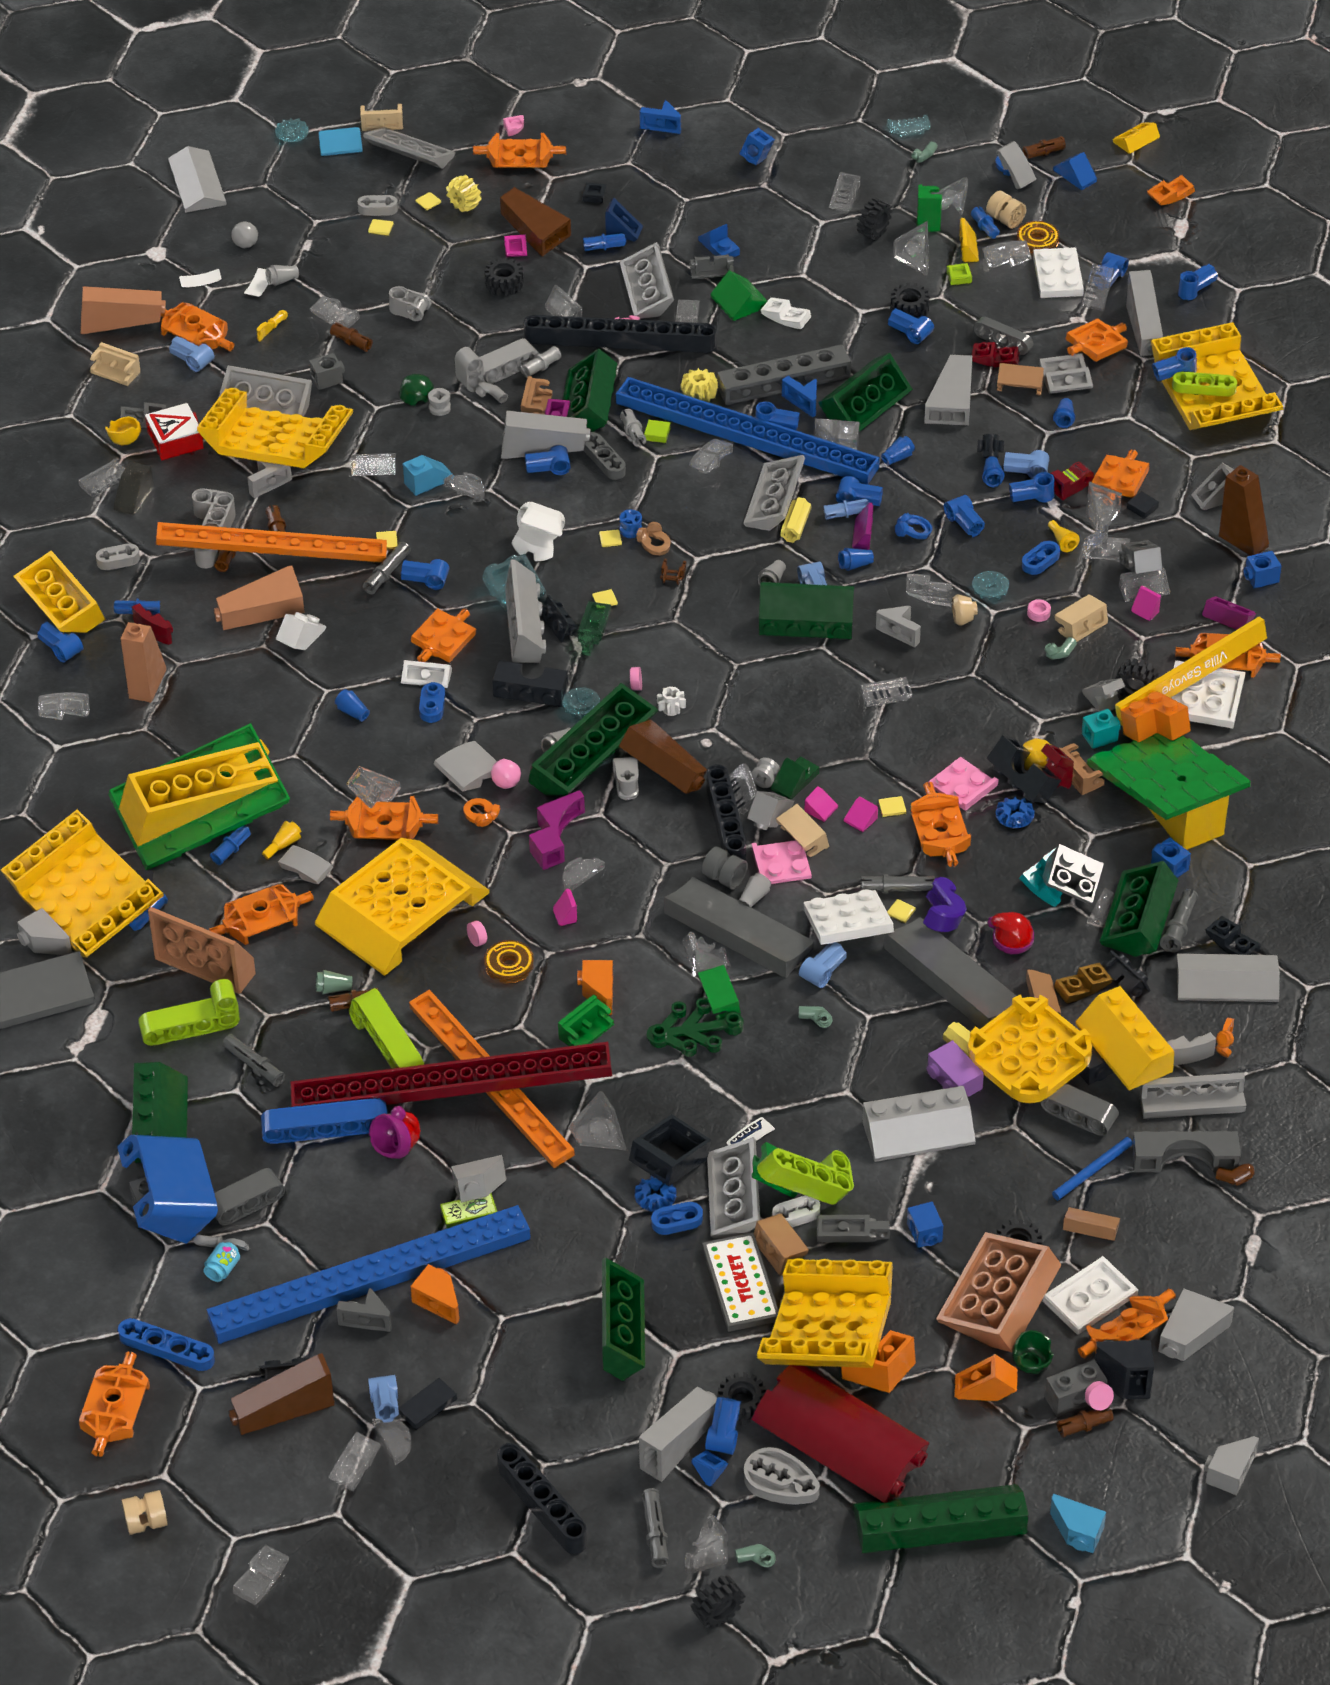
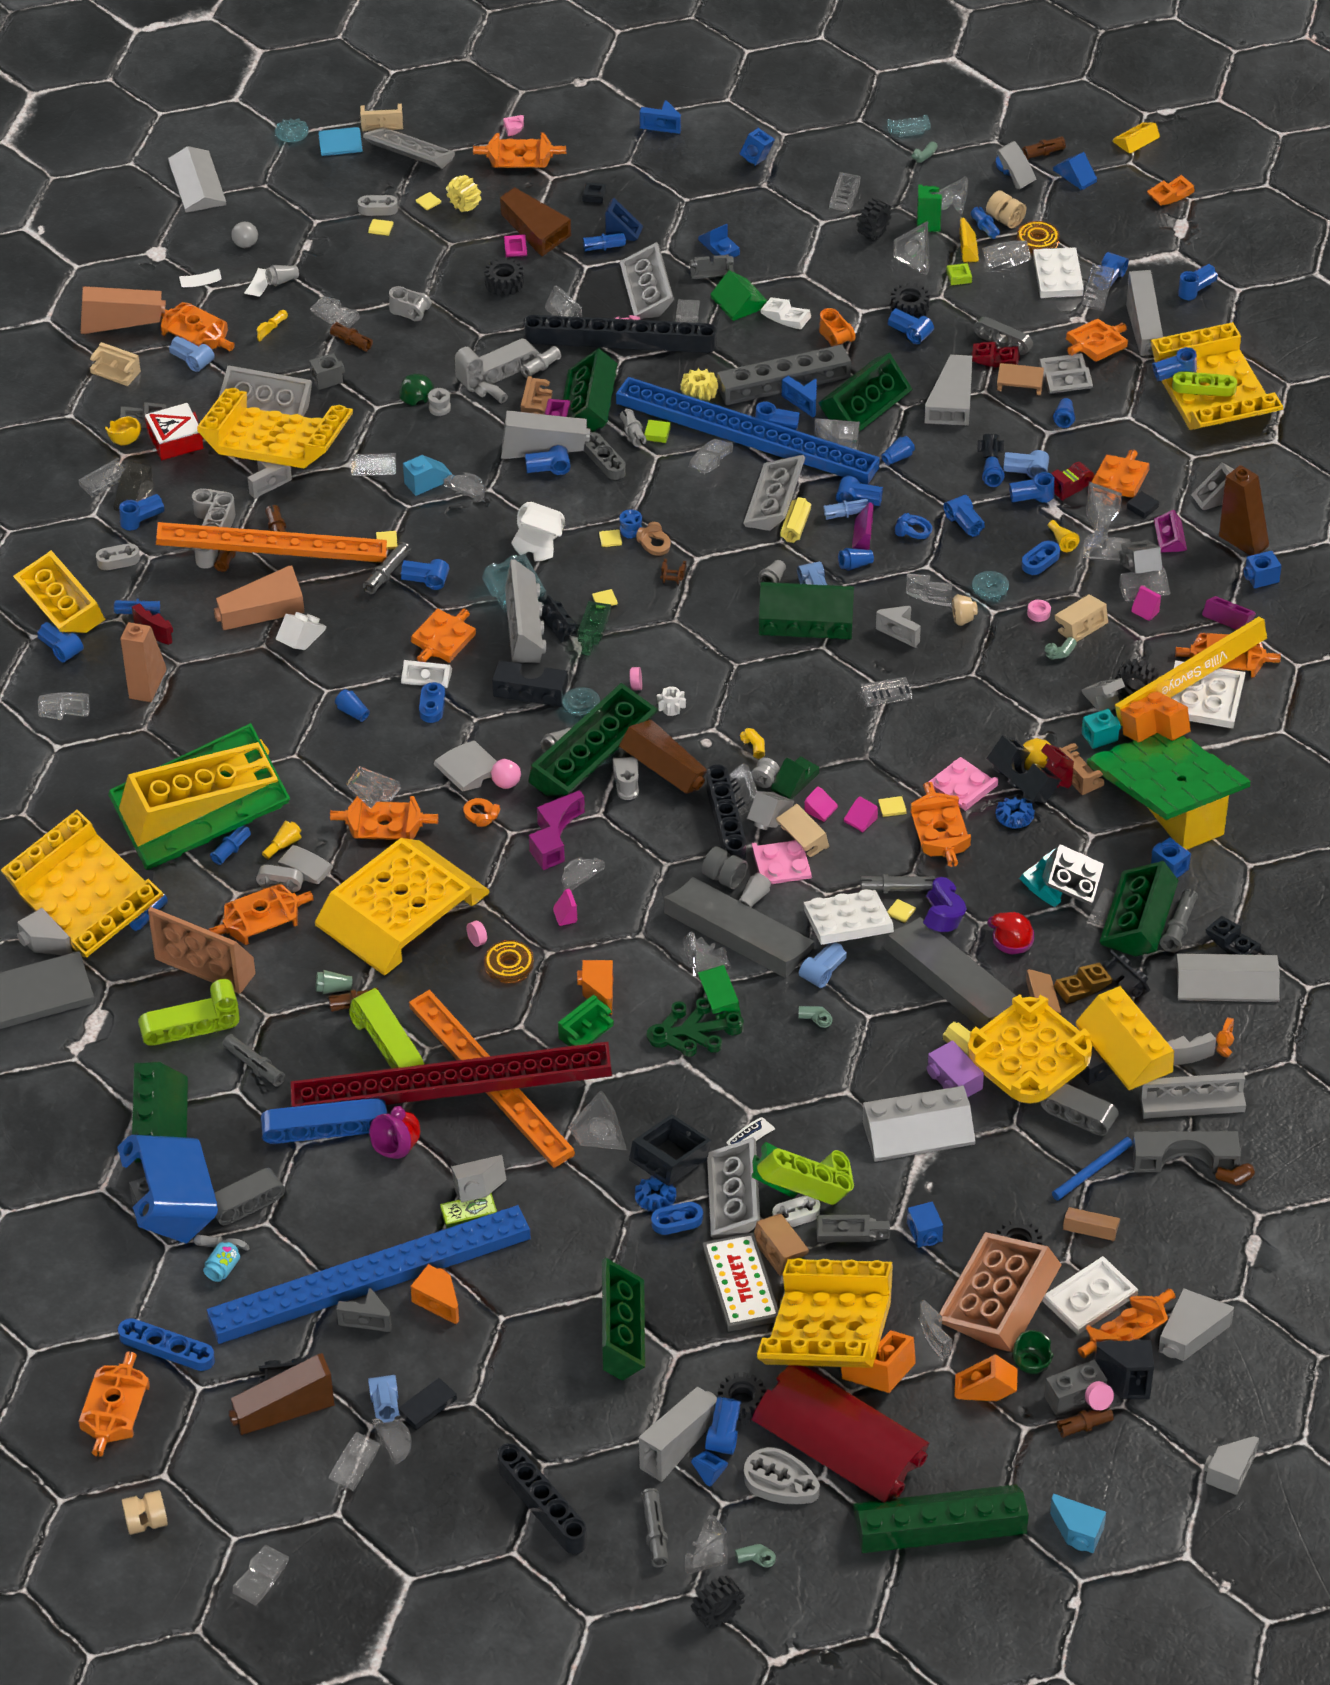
(133, 512): none -> blue piece
(271, 875): none -> light grey beam
(757, 741): none -> yellow arm
(835, 327): none -> orange piece
(931, 1326): none -> clear slope
(1170, 532): none -> magenta slope

